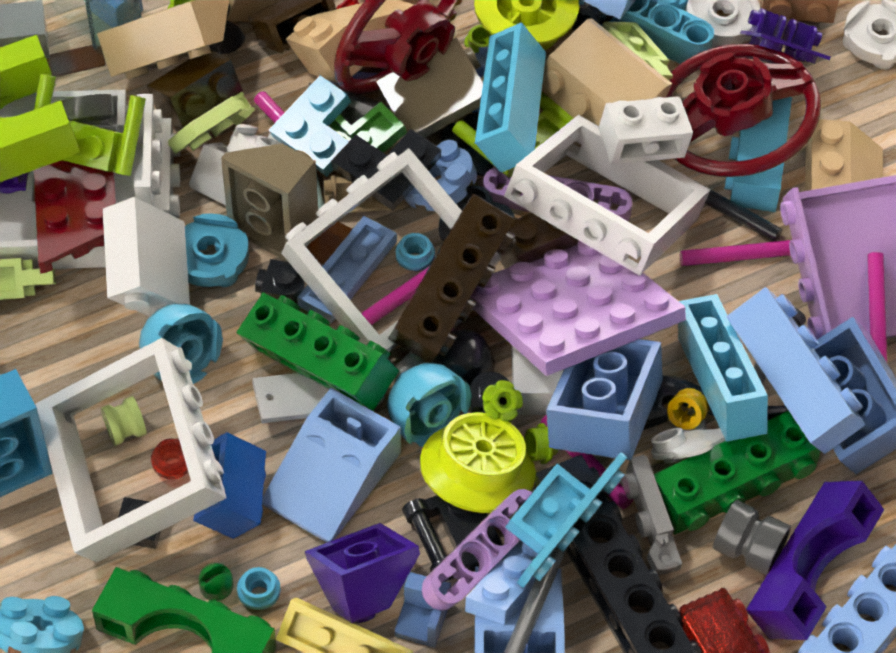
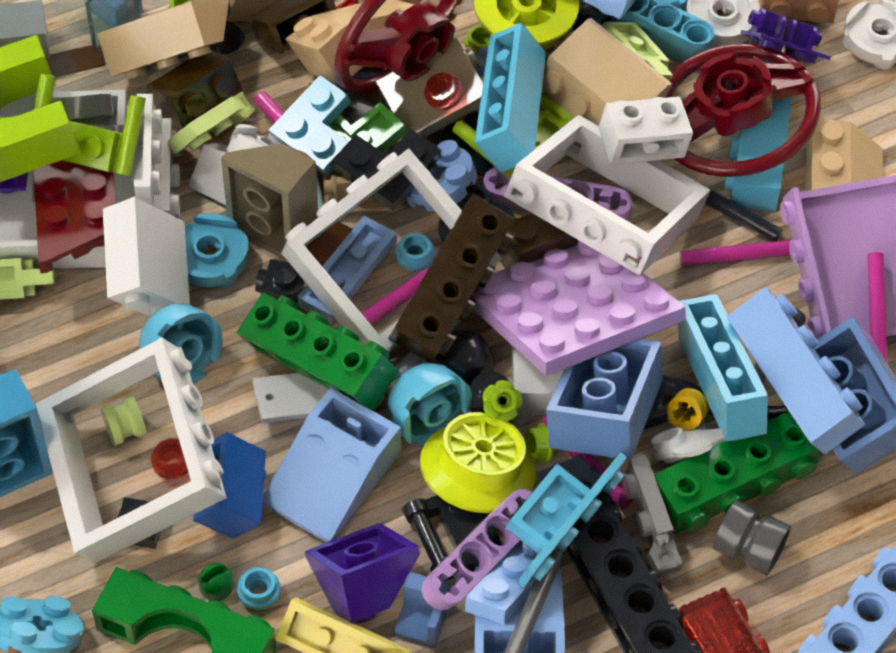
(437, 84): none -> clear red plate
(835, 521): dark purple arch -> none

